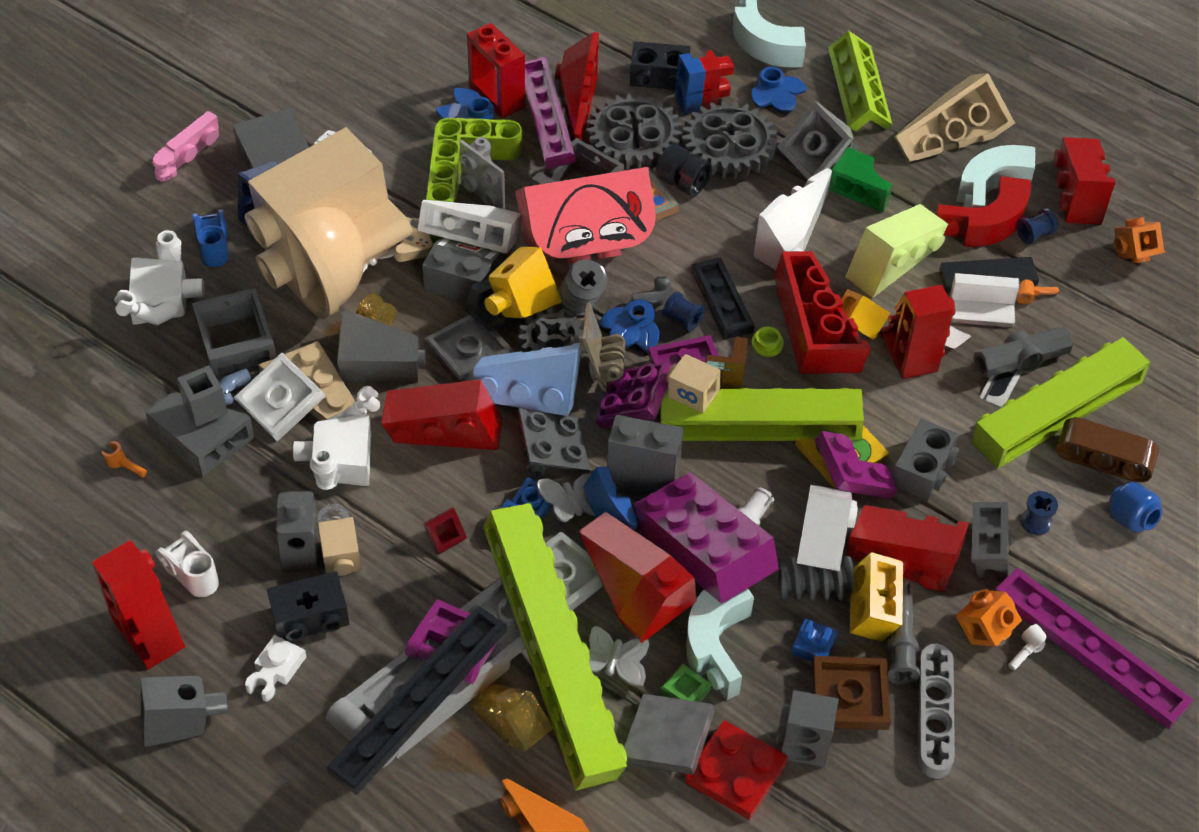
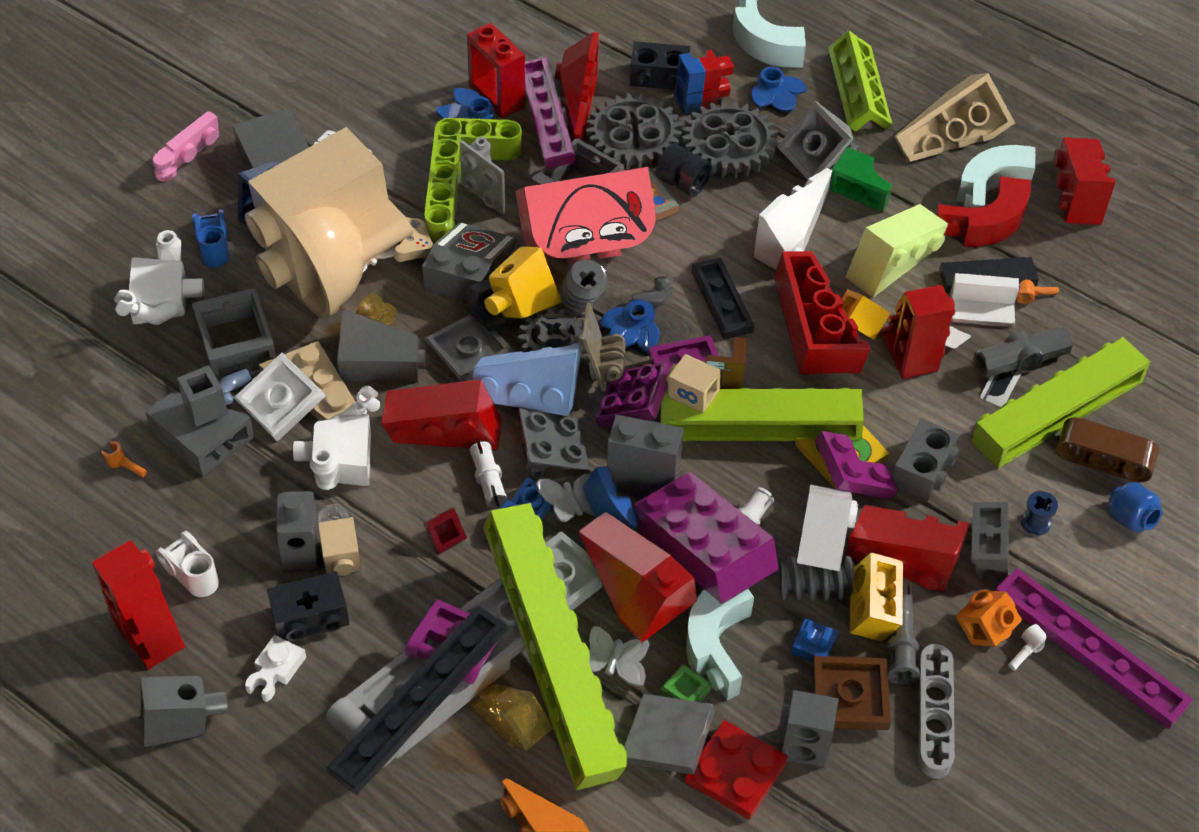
(471, 224): white slope -> none
(488, 474): none -> white pin
(683, 311): dark blue bush -> none
(767, 342): lime plate -> none
(1031, 228): dark blue bush -> none
(1138, 240): orange brick -> none

